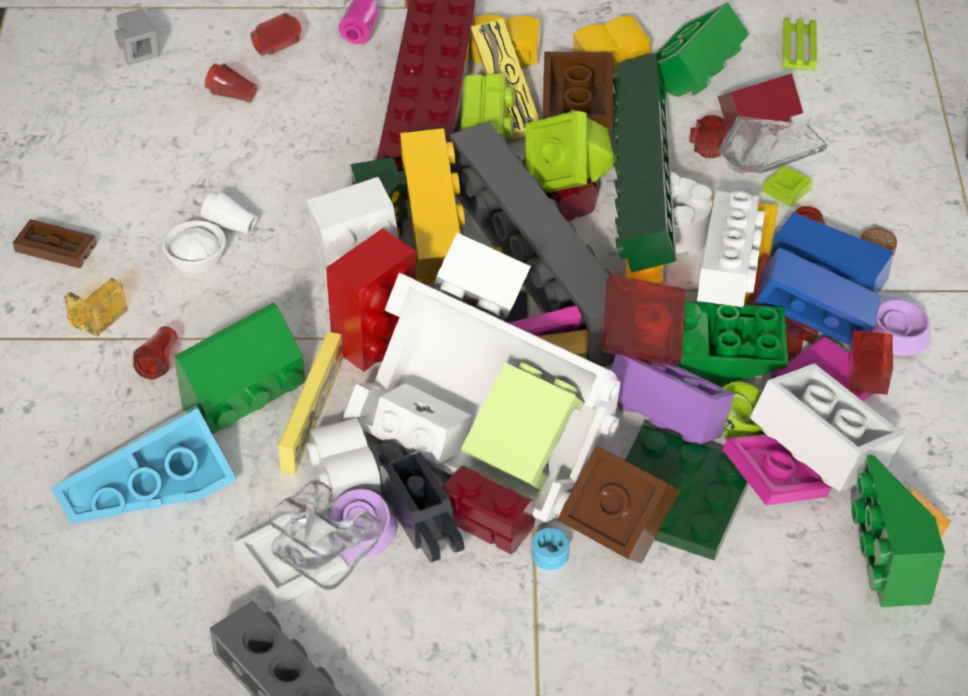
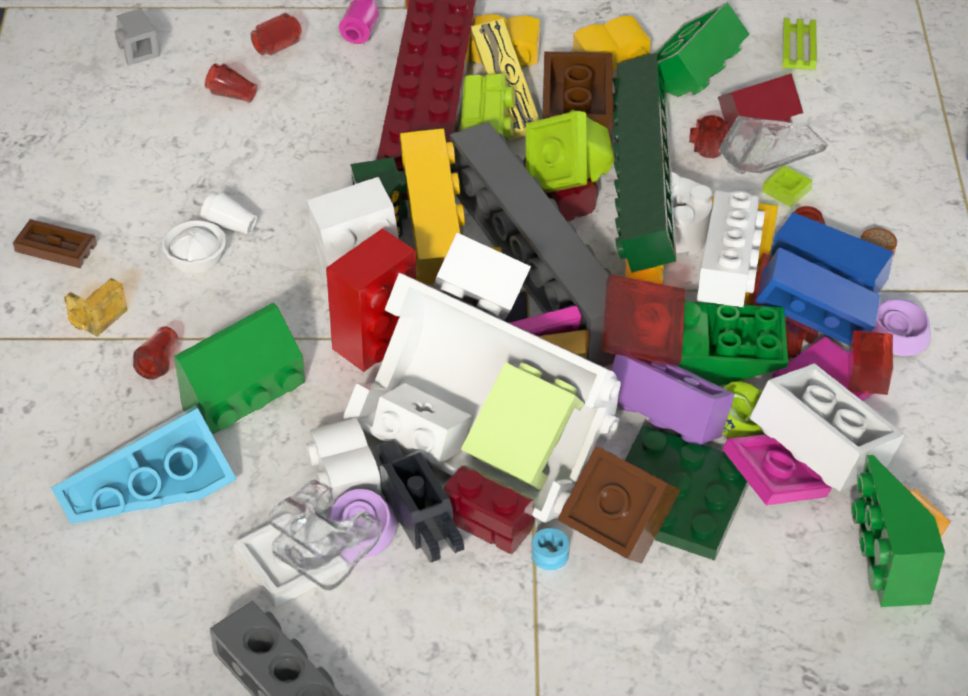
(310, 403): light yellow tile -> none

